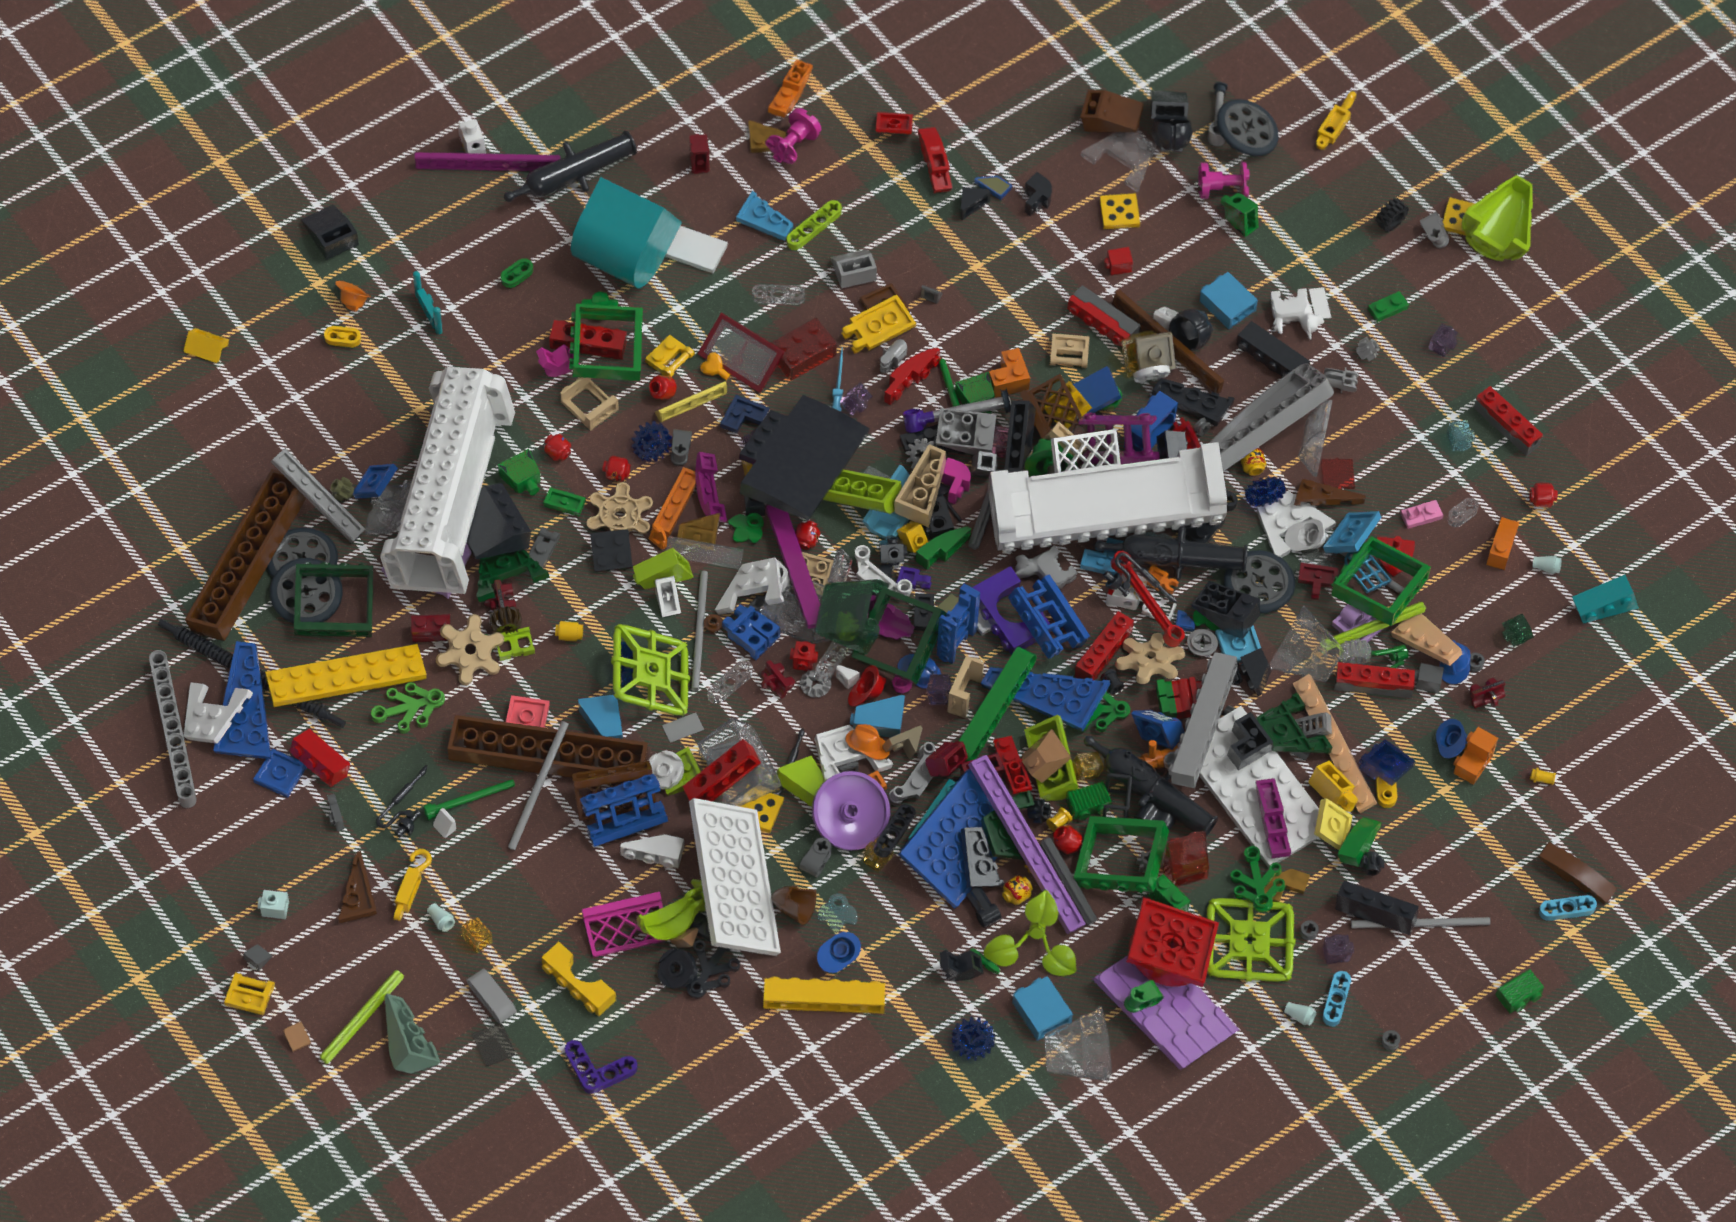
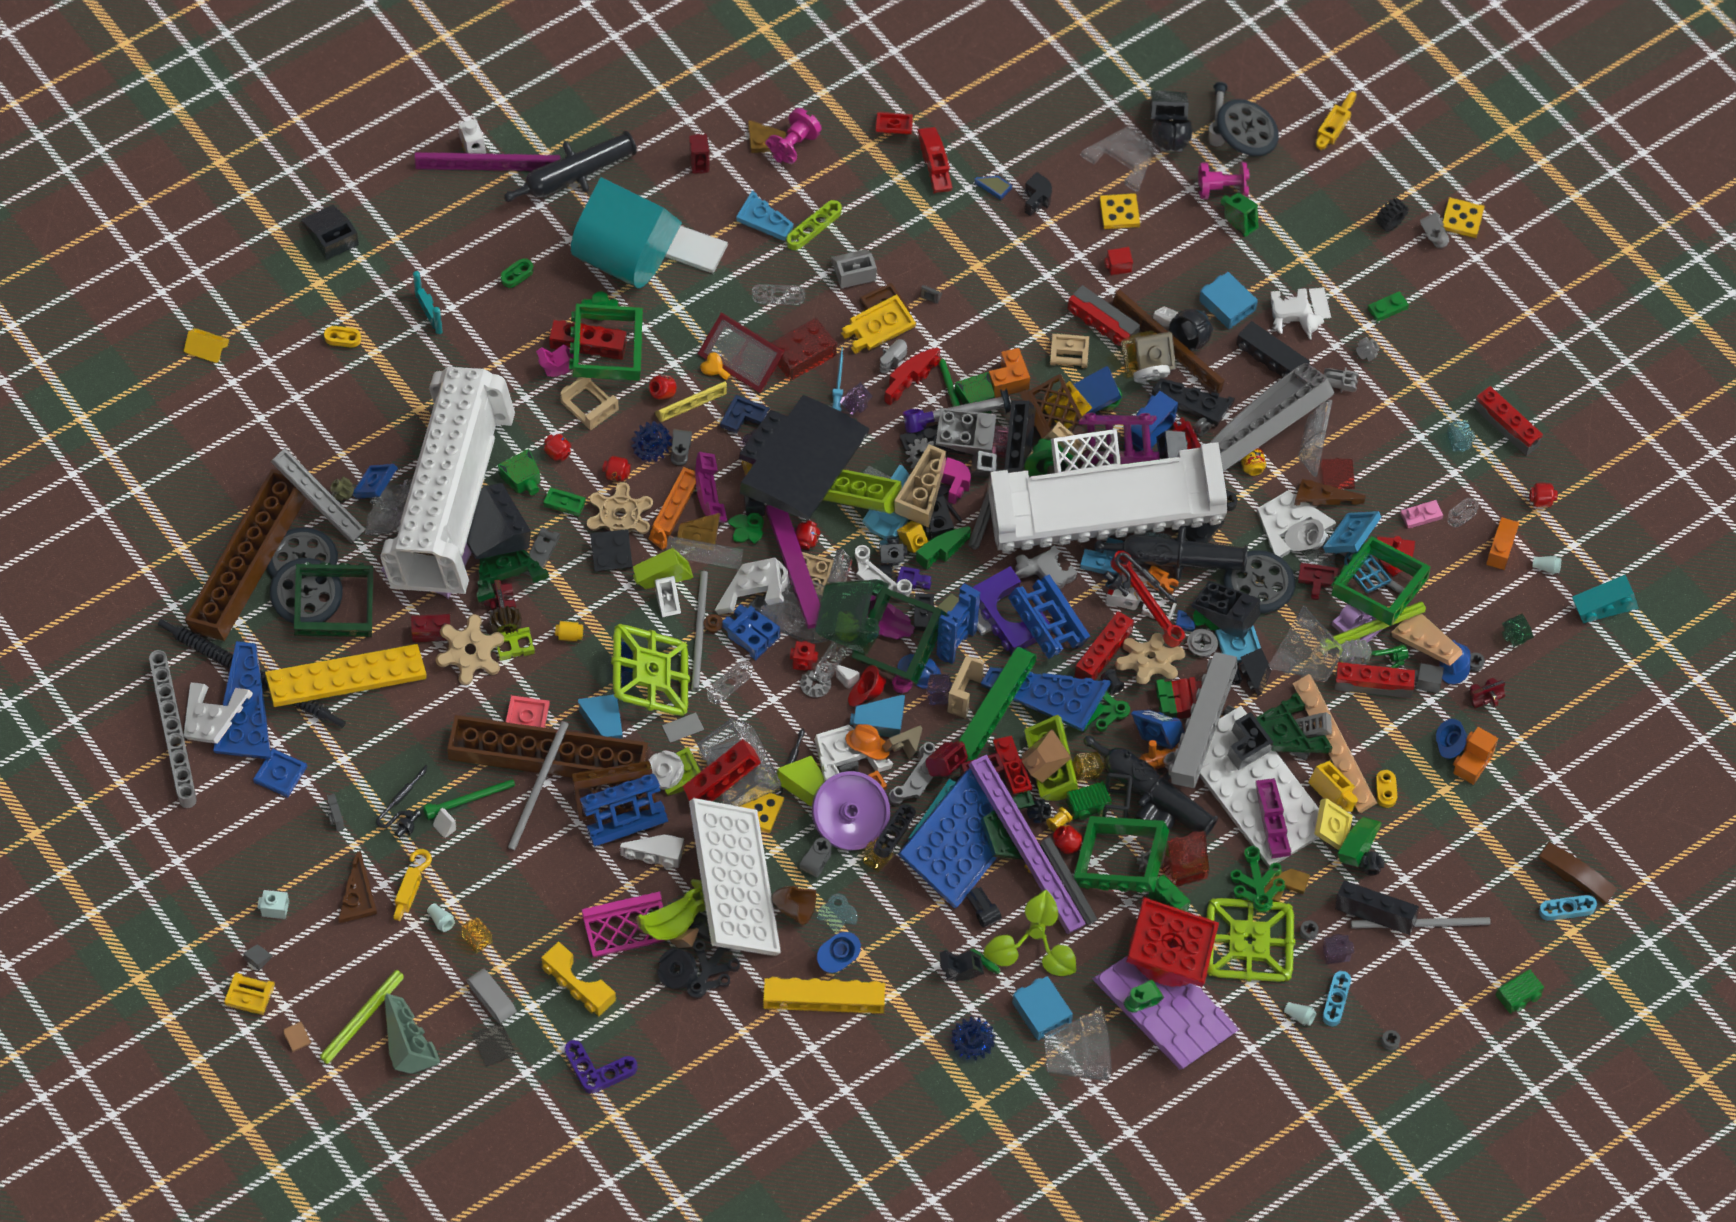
(319, 757): red brick -> none
(352, 295): orange piece -> none
(411, 706): bright green plant -> none
(666, 352): yellow plate -> none
(774, 679): dark red hips -> none
(791, 89): orange slope -> none
(973, 200): black slope -> none
(978, 864): wing -> none
(1017, 890): yellow head -> none
(1110, 112): reddish brown slope -> none
(1265, 491): clear blue gear -> none
(1386, 762): clear blue plate -> none
(1443, 340): clear purple brick -> none
(1501, 221): lime cone -> none
(1542, 776): yellow pin -> none

